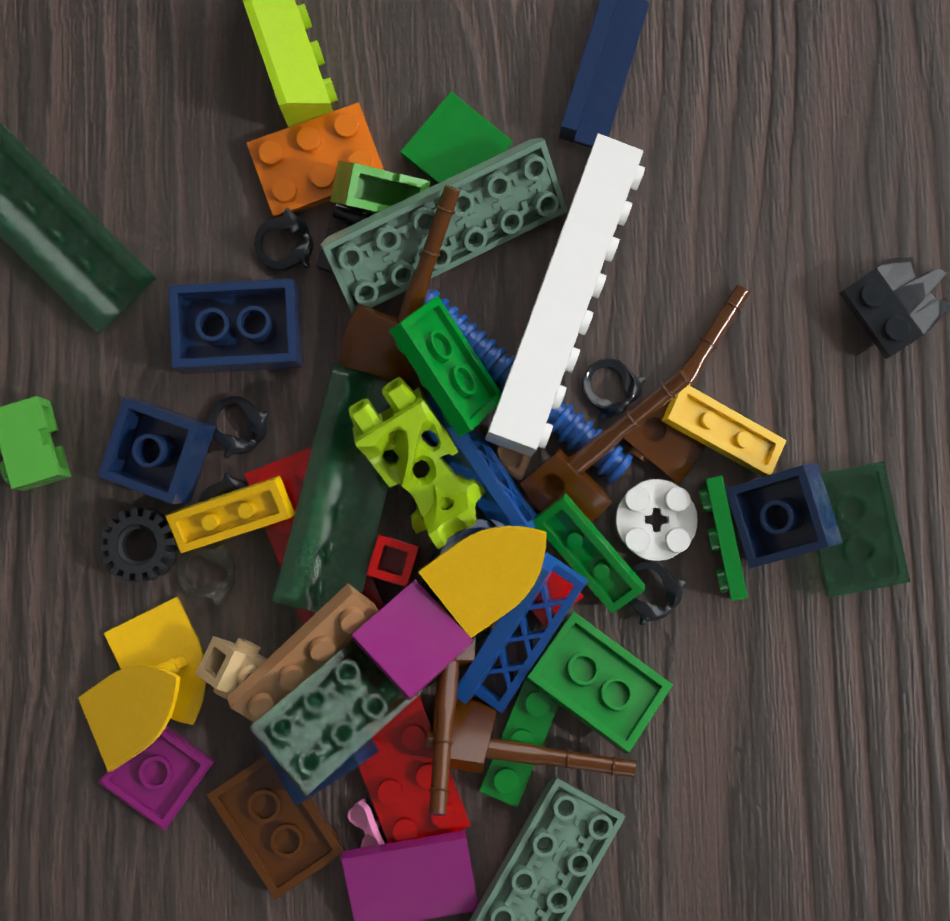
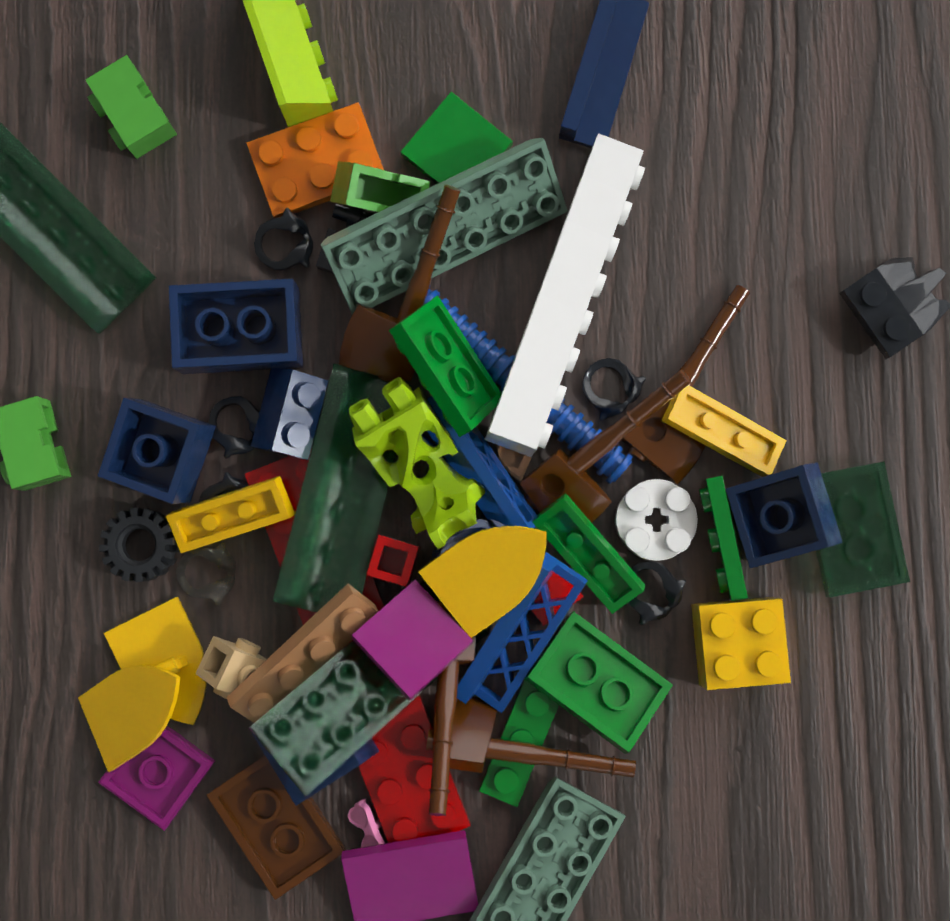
(130, 107): none -> bright green brick
(289, 413): none -> dark blue brick
(741, 643): none -> yellow brick

